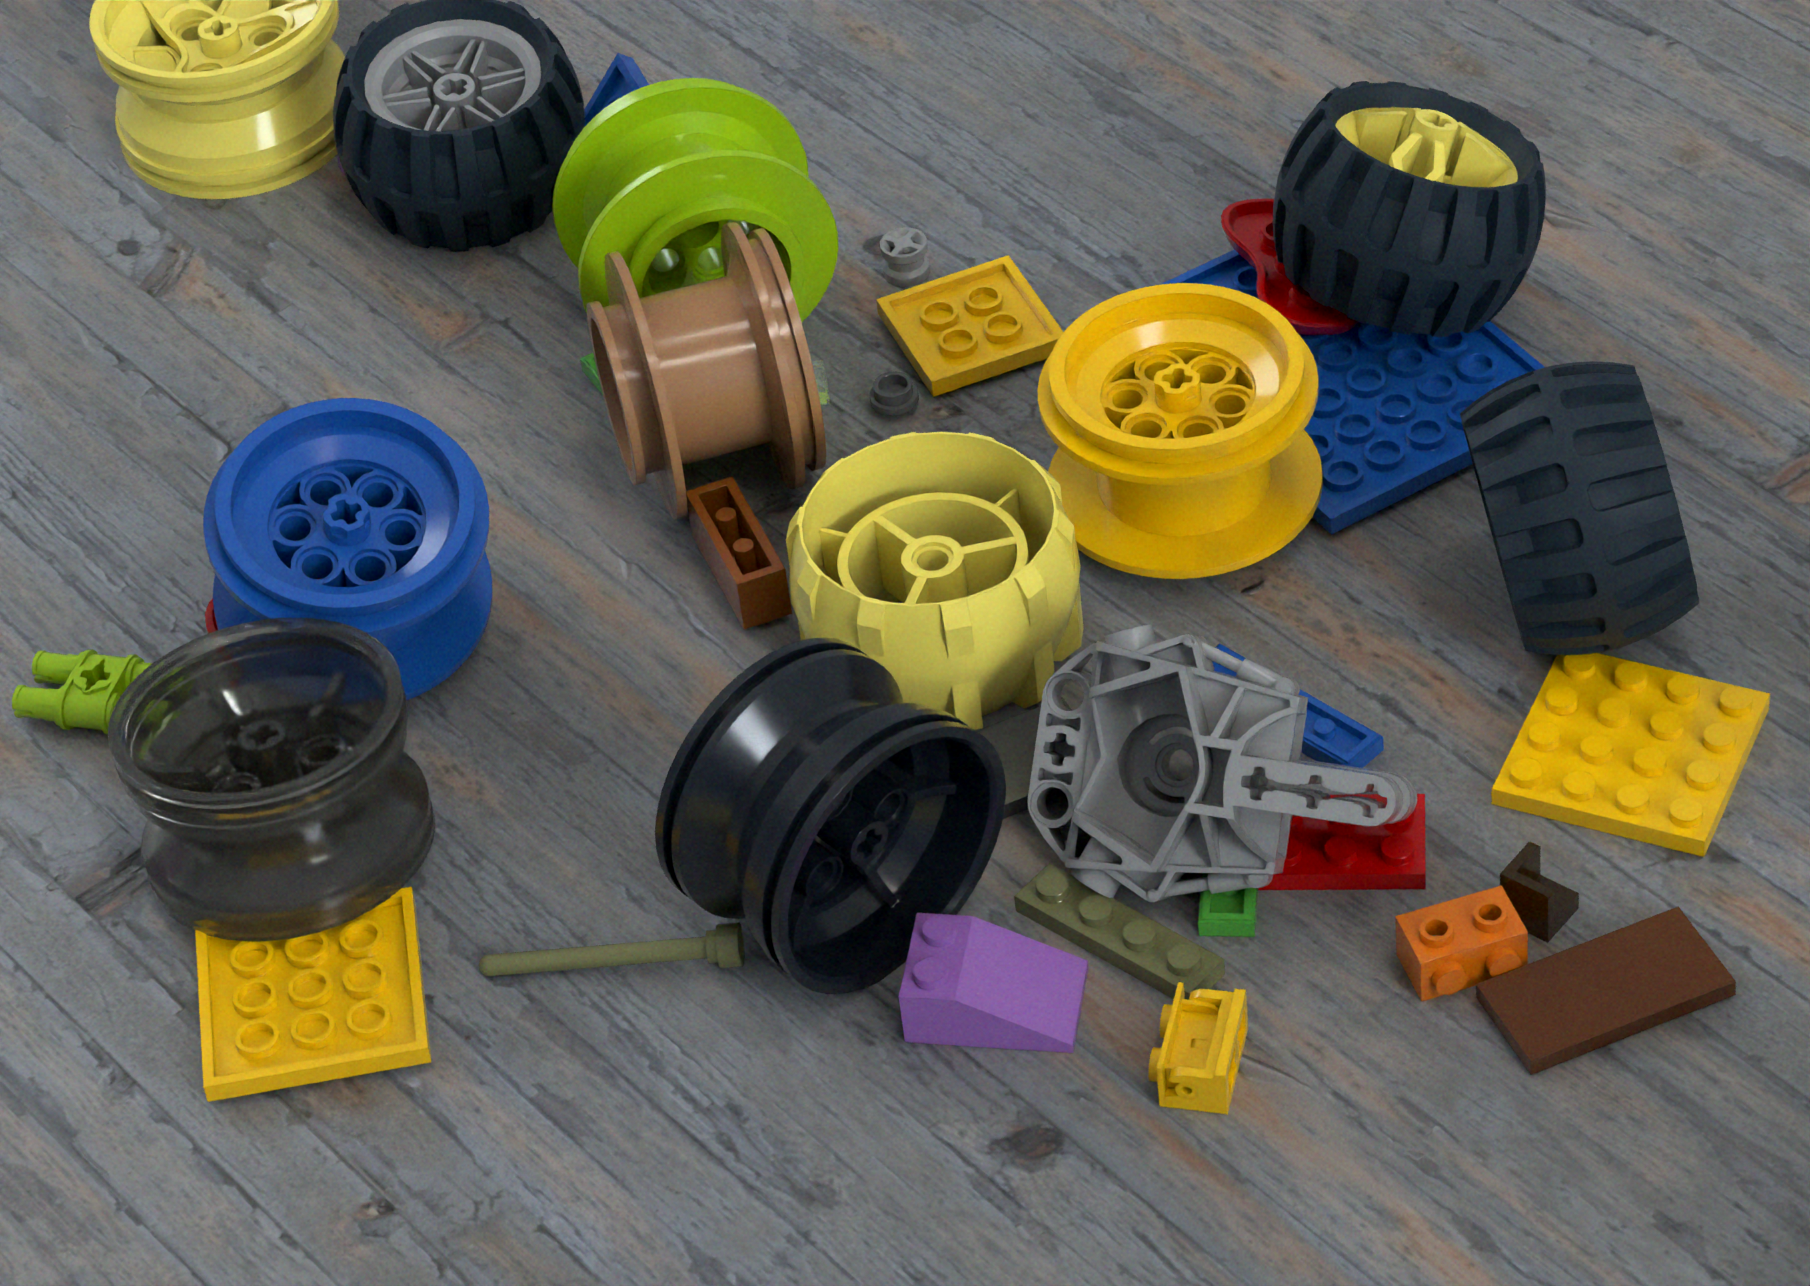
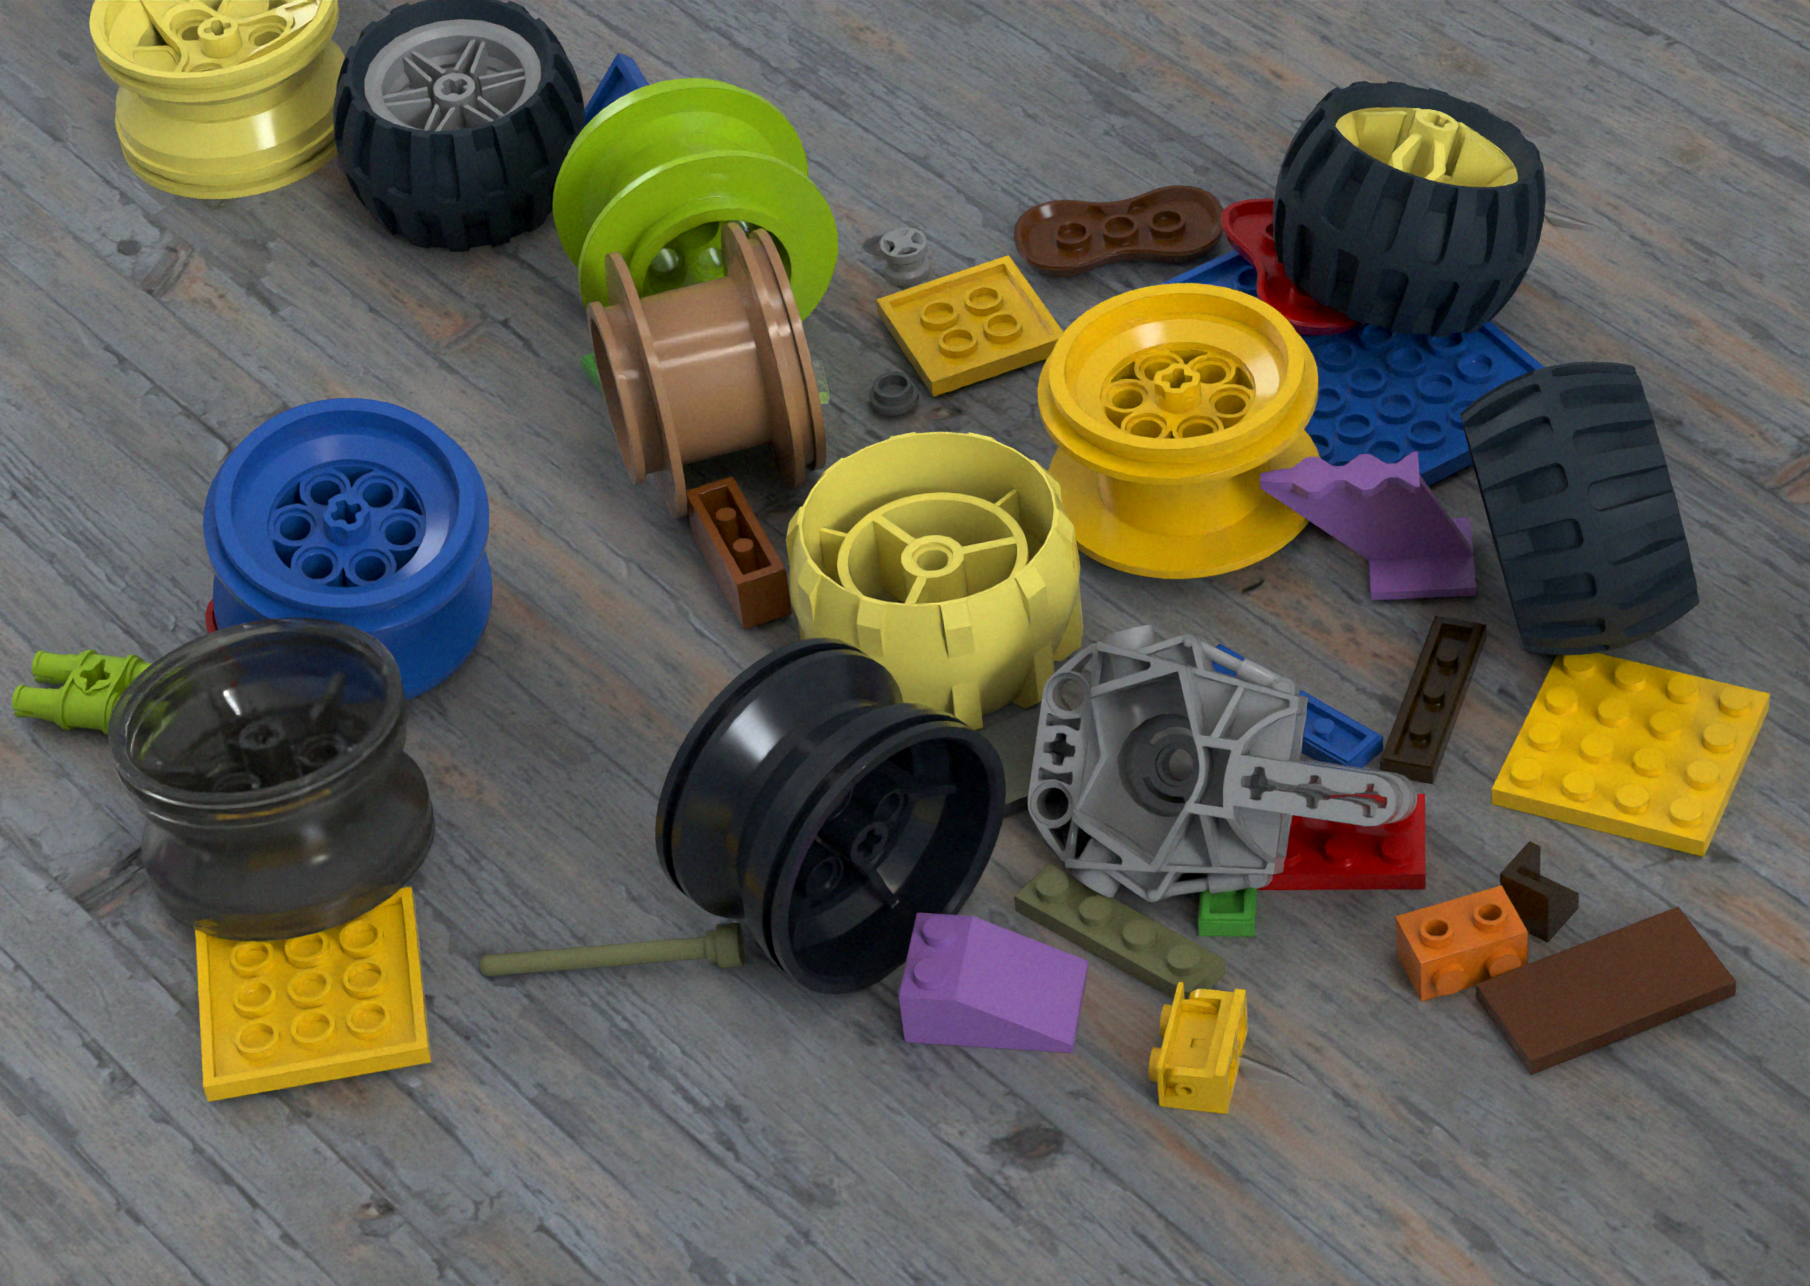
(1159, 225): none -> reddish brown plate
(1387, 519): none -> medium lavender piece
(1433, 699): none -> dark brown tile

